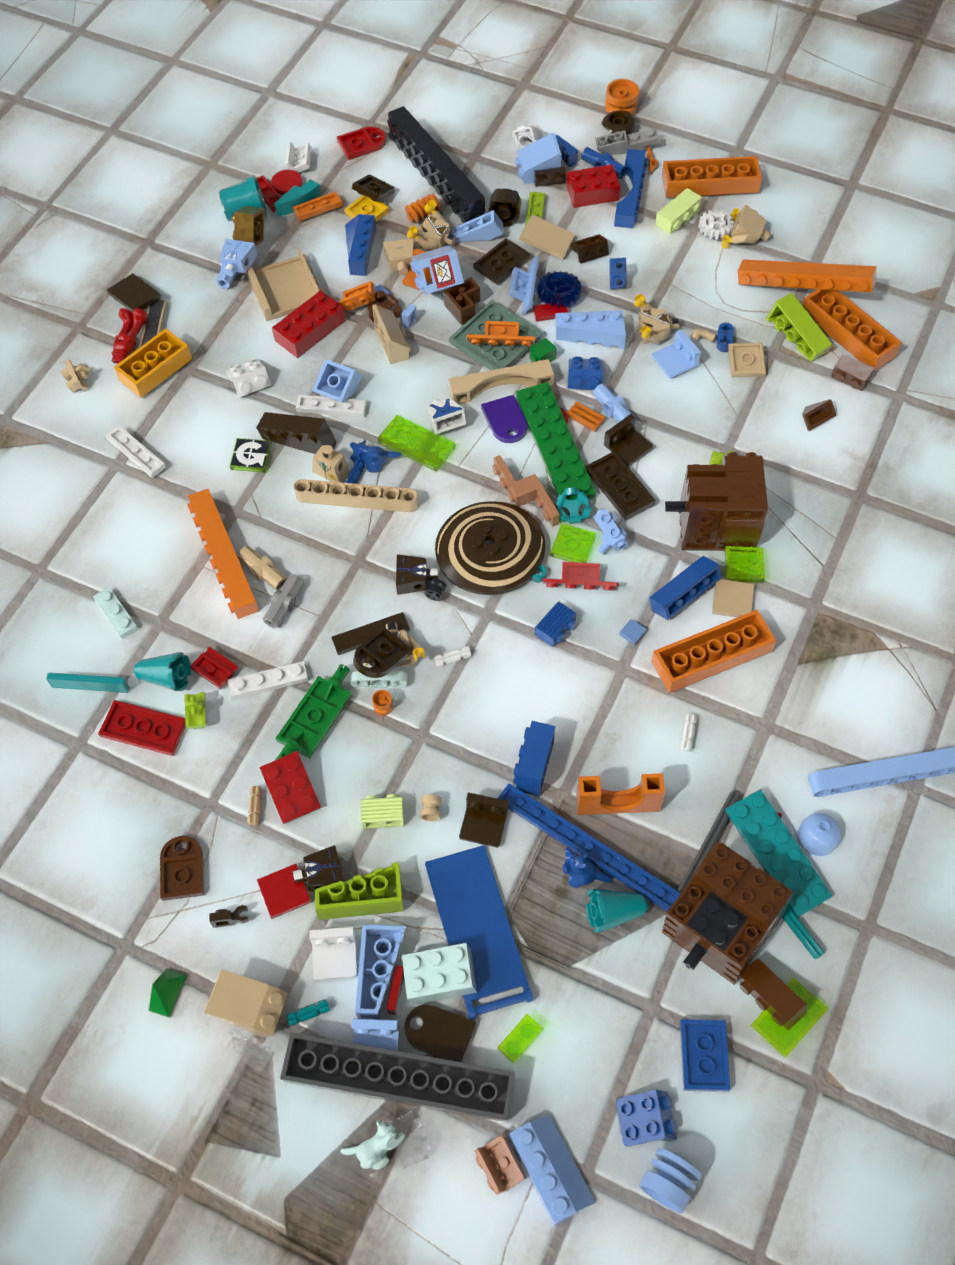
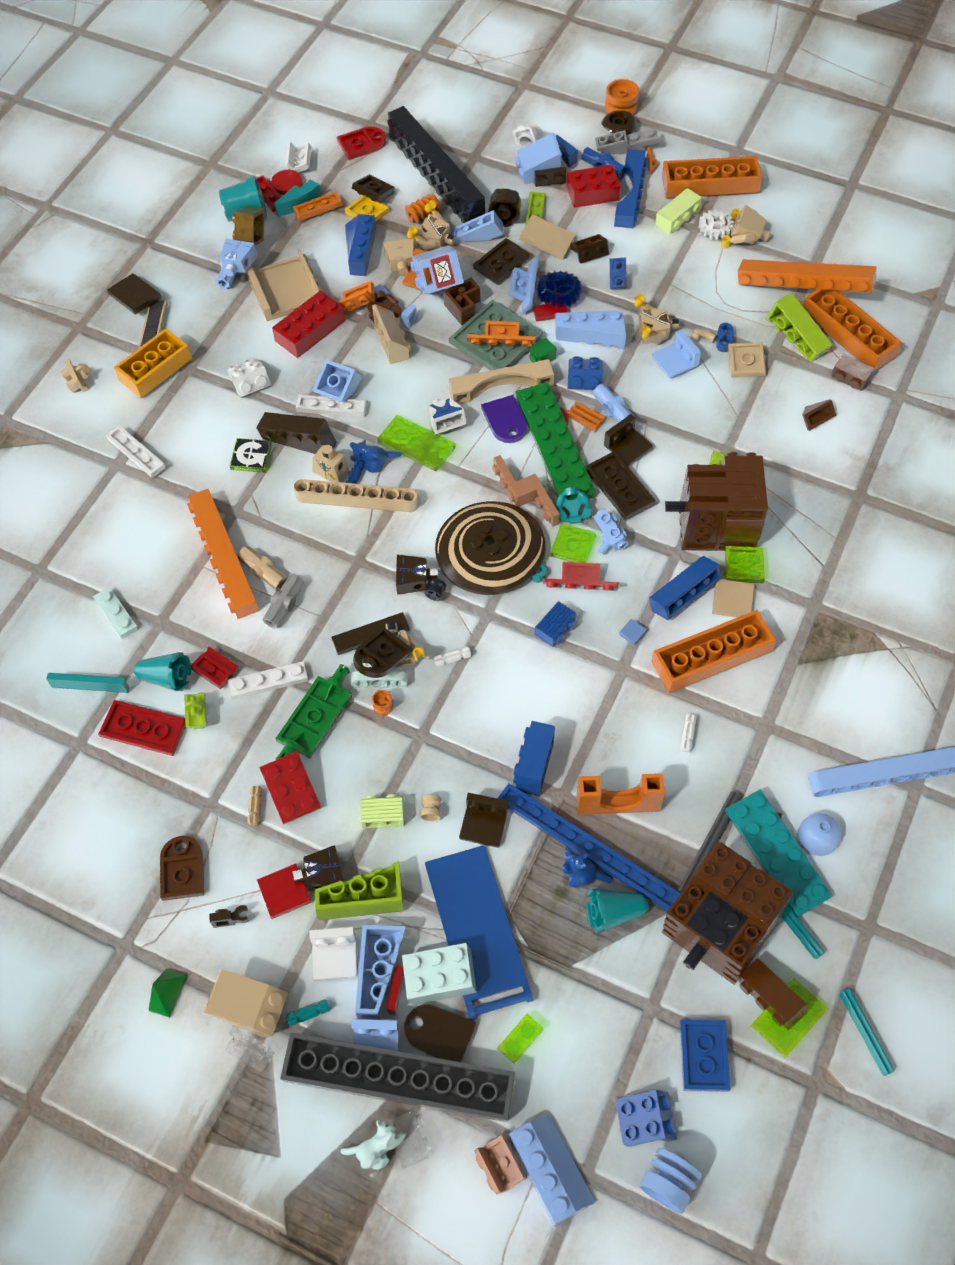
(123, 342): red piece -> none
(867, 1032): none -> teal axle

